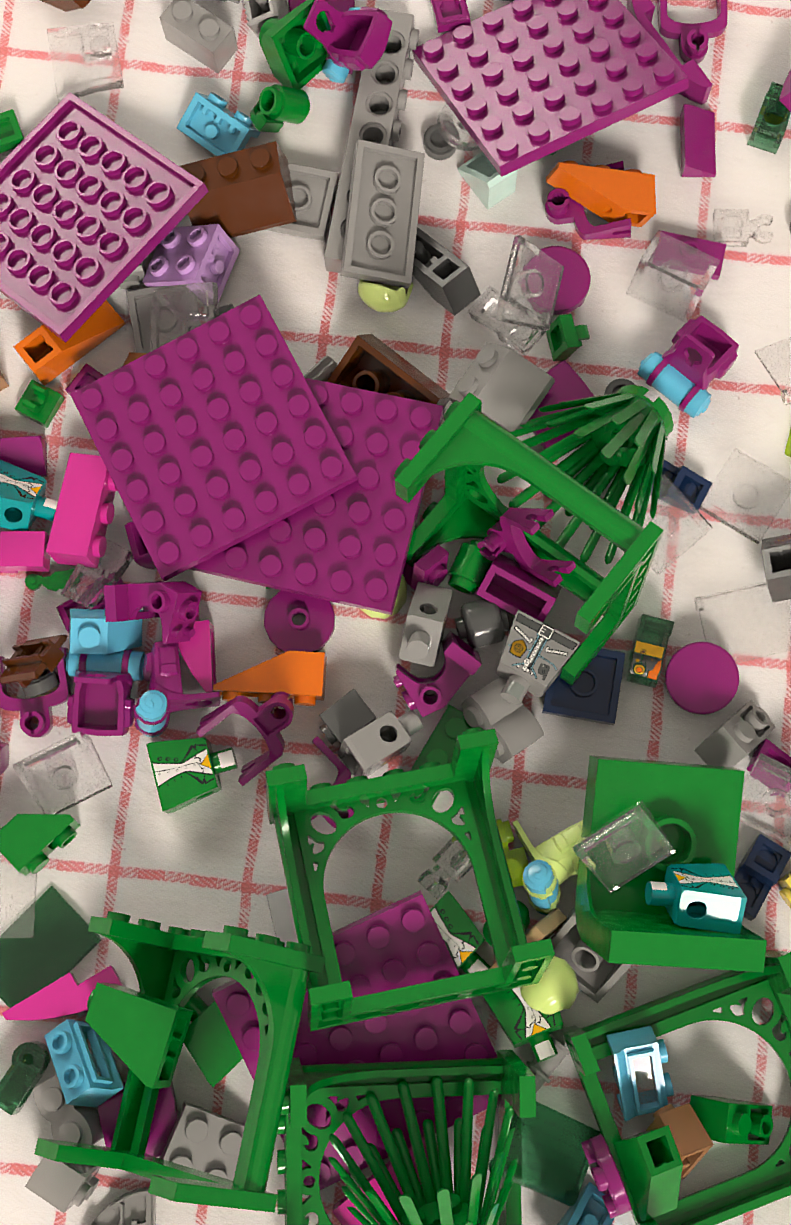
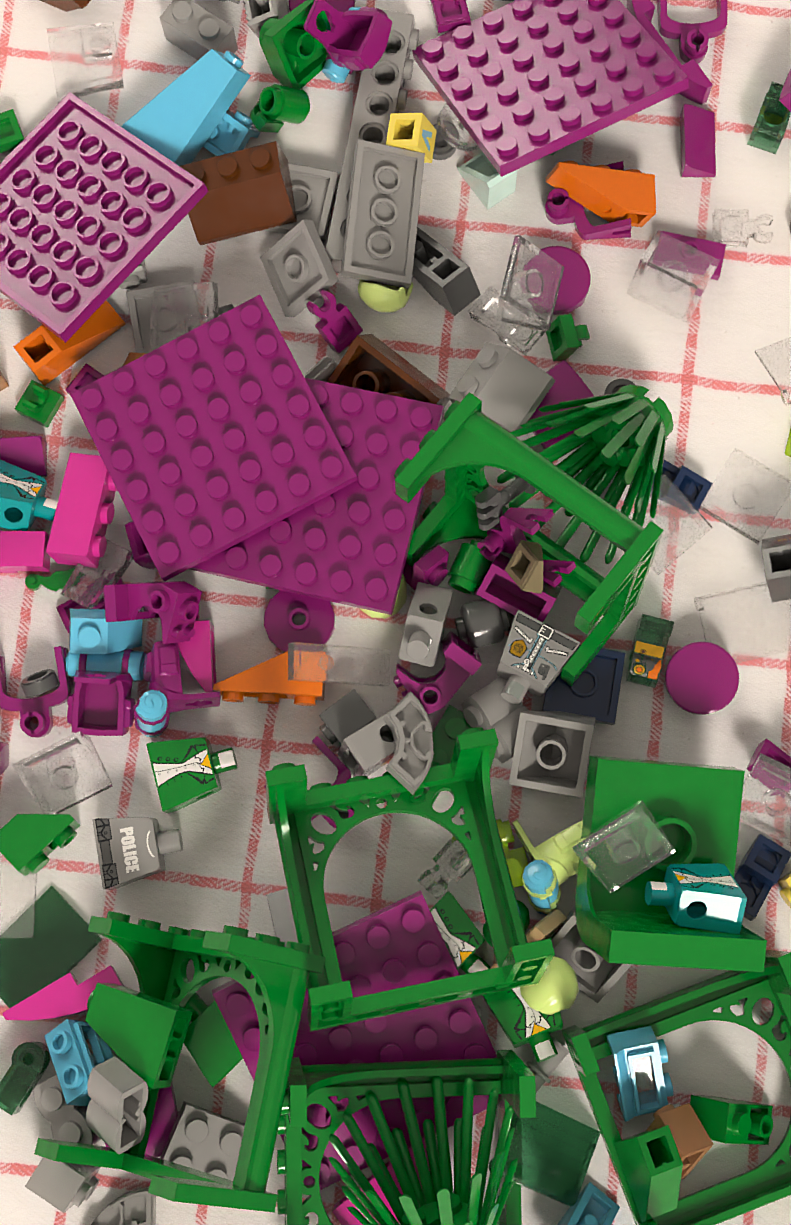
(32, 659): reddish brown piece -> none
(116, 1105): none -> light grey brick
(132, 849): none -> light grey torso
(190, 107): none -> medium azure slope
(193, 256): lavender bracket -> none
(264, 718): magenta piece -> none
(299, 268): none -> light grey plate
(336, 322): none -> magenta plate
(338, 664): none -> clear tile
(412, 133): none -> light yellow brick
(412, 742): none -> light grey tile
(490, 502): none -> dark grey hinge
(527, 567): none -> dark tan slope
(552, 751): none -> light grey slope
(606, 1176): magenta tile -> none
(686, 370): magenta piece -> none
(736, 737): light grey slope -> none

